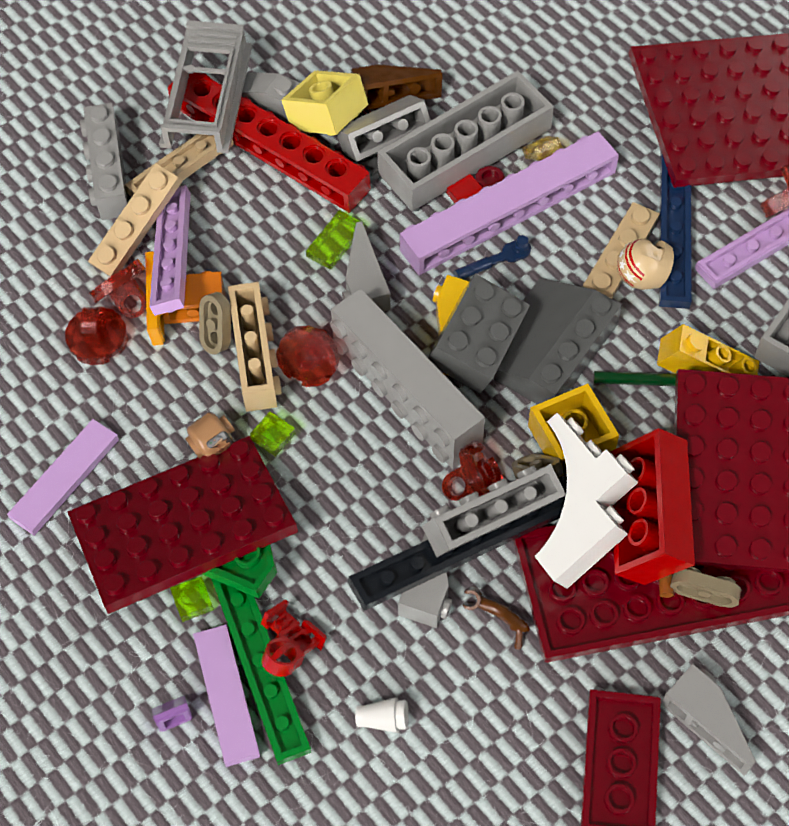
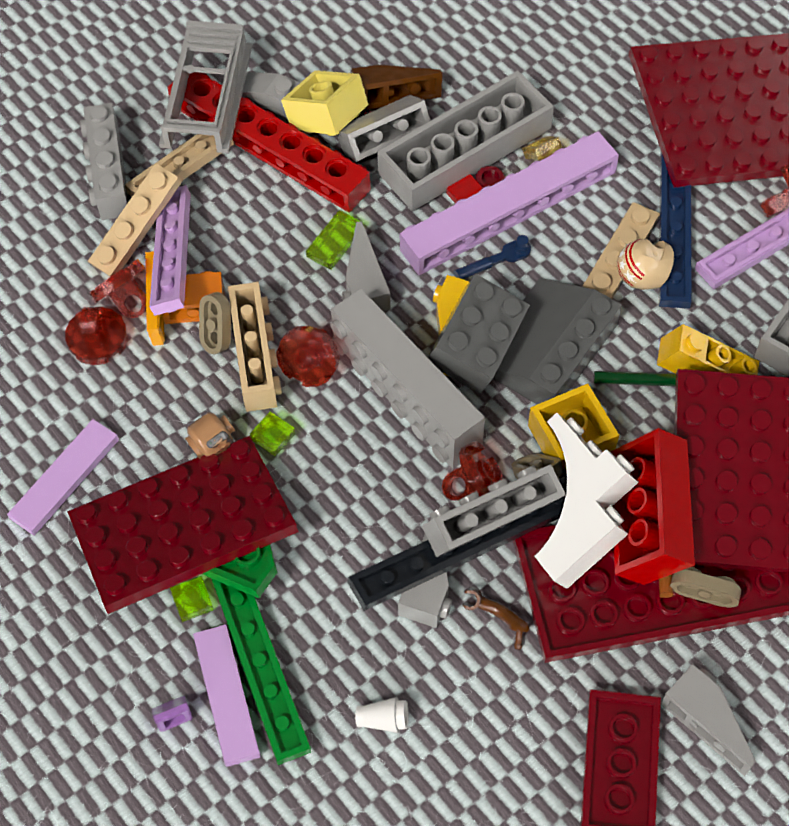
(291, 640): red piece -> none

